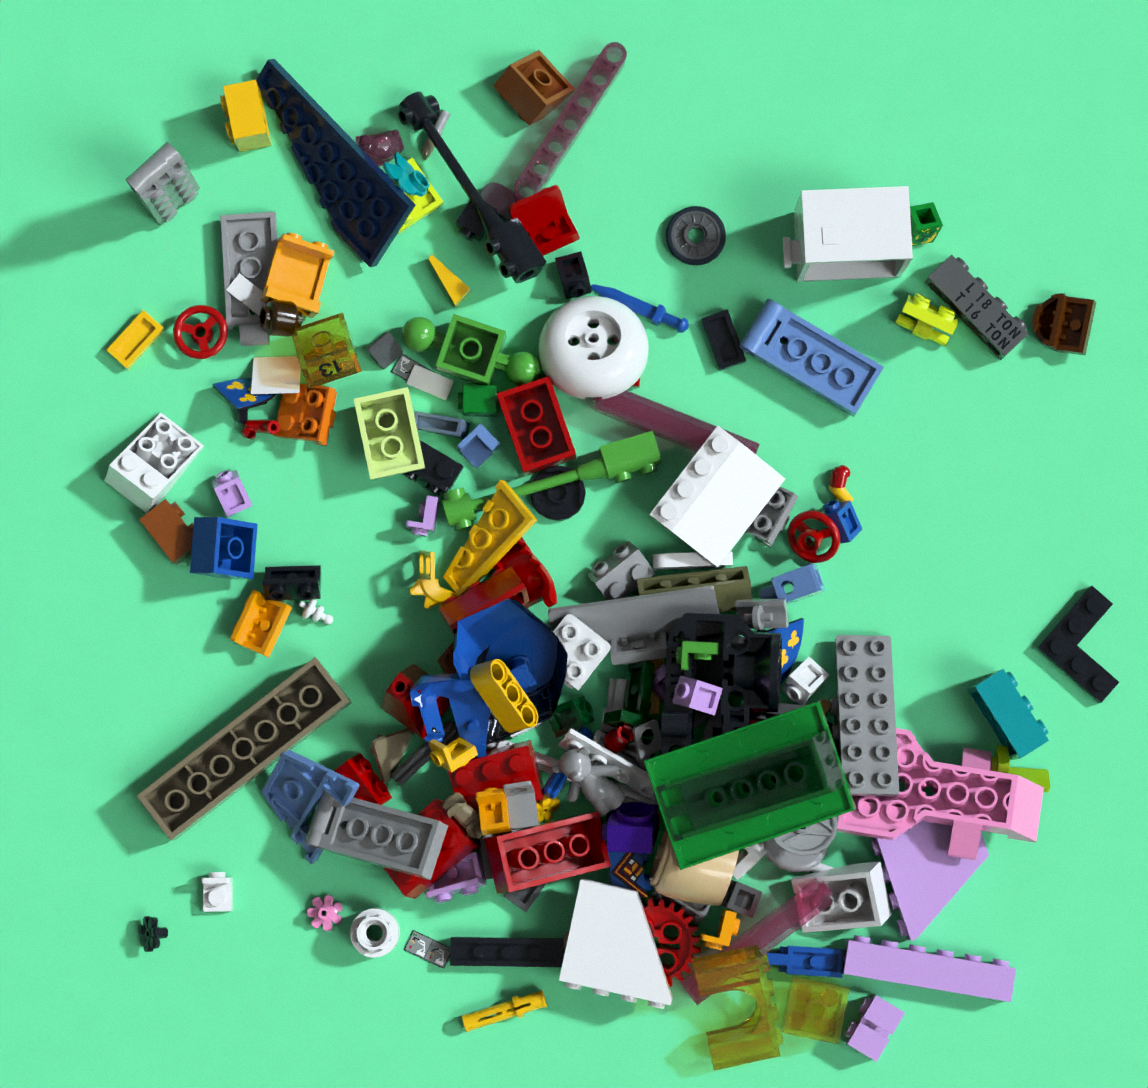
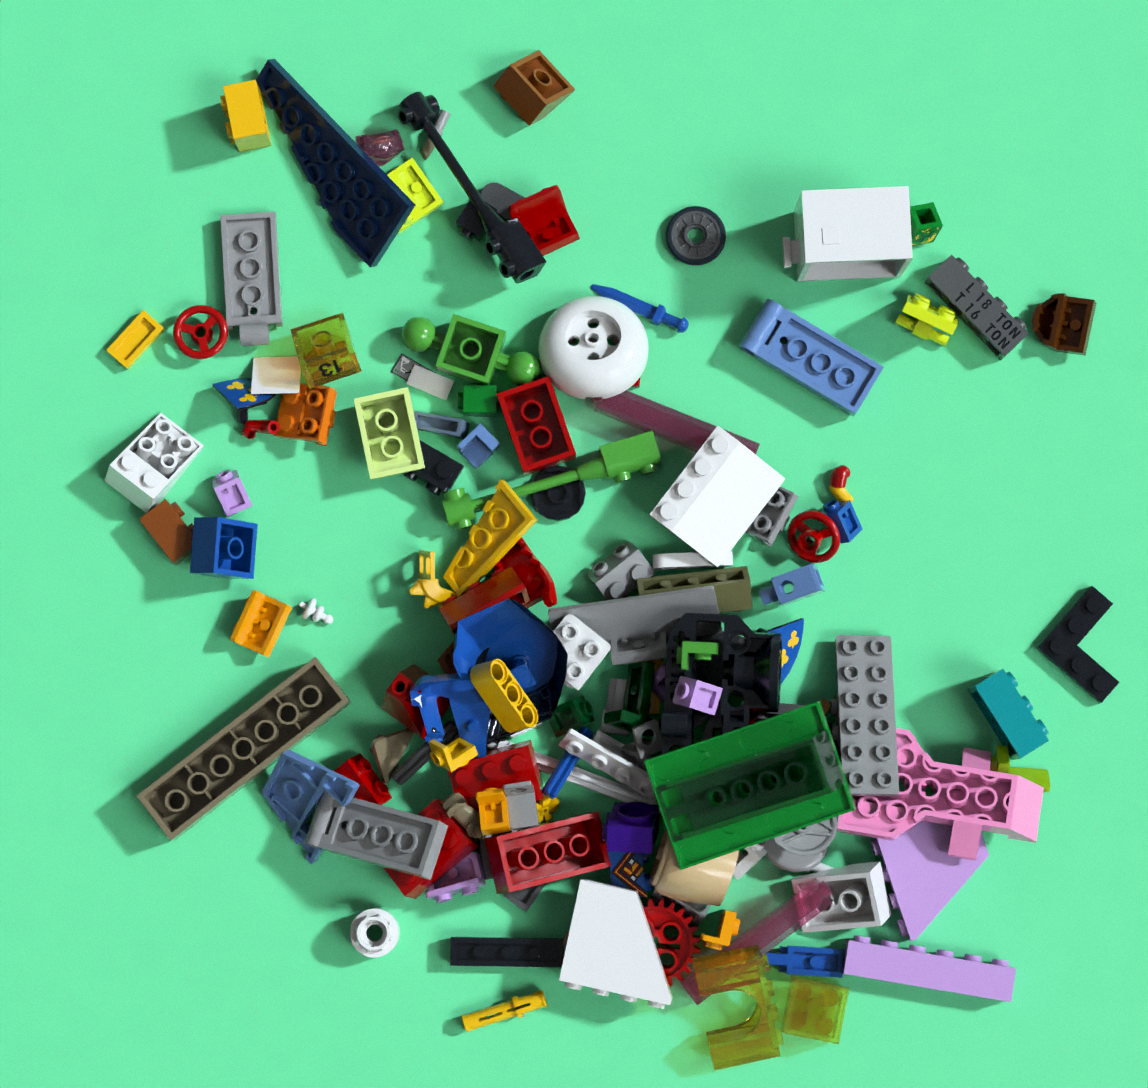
(151, 933): black plant -> none
(163, 184): light grey hinge -> none
(217, 892): white bracket -> none
(246, 293): white sticker -> none
(280, 318): dark brown head -> none
(292, 583): black bracket -> none
(297, 273): light orange panel -> none
(331, 909): bright pink plant -> none
(385, 350): dark grey slope -> none
(407, 179): teal plate -> none
(428, 513): lavender bracket -> none
(428, 949): light grey sticker -> none
(453, 285): yellow piece -> none
(573, 275): black bracket -> none
(574, 112): clear pink beam -> none
(591, 779): light grey piece -> none
(617, 739): red animal -> none
(723, 340): black tile -> none
(741, 898): dark grey slope -> none
(763, 613): light grey hips -> none
(804, 681): white bracket -> none
(873, 1027): lavender piece -> none

